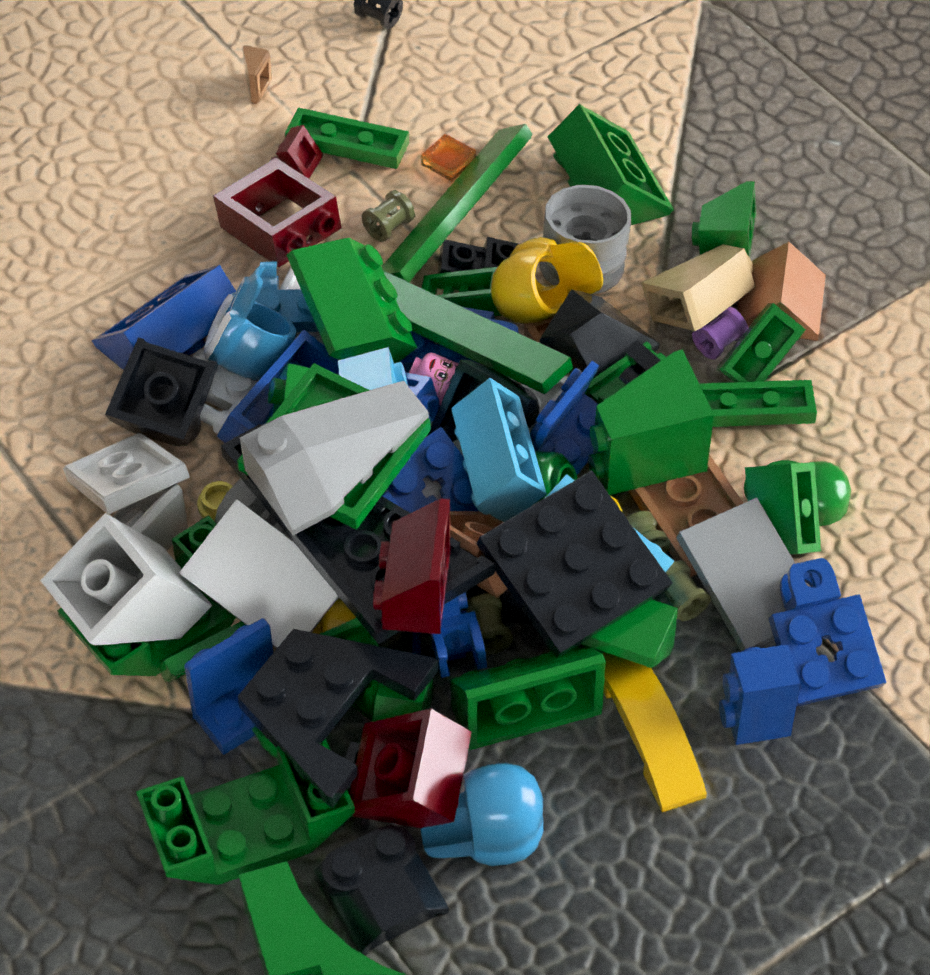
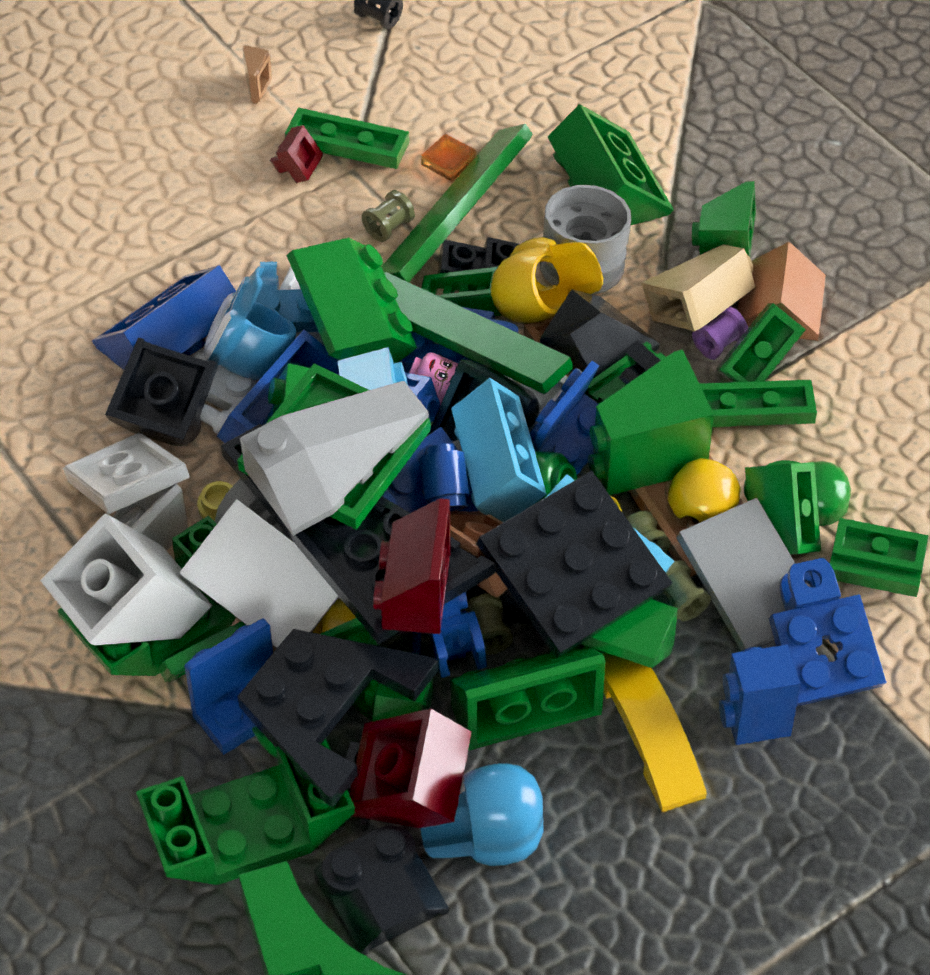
(265, 188): dark red window -> none
(445, 475): none -> blue brick
(703, 490): none -> yellow hair
(878, 557): none -> green plate

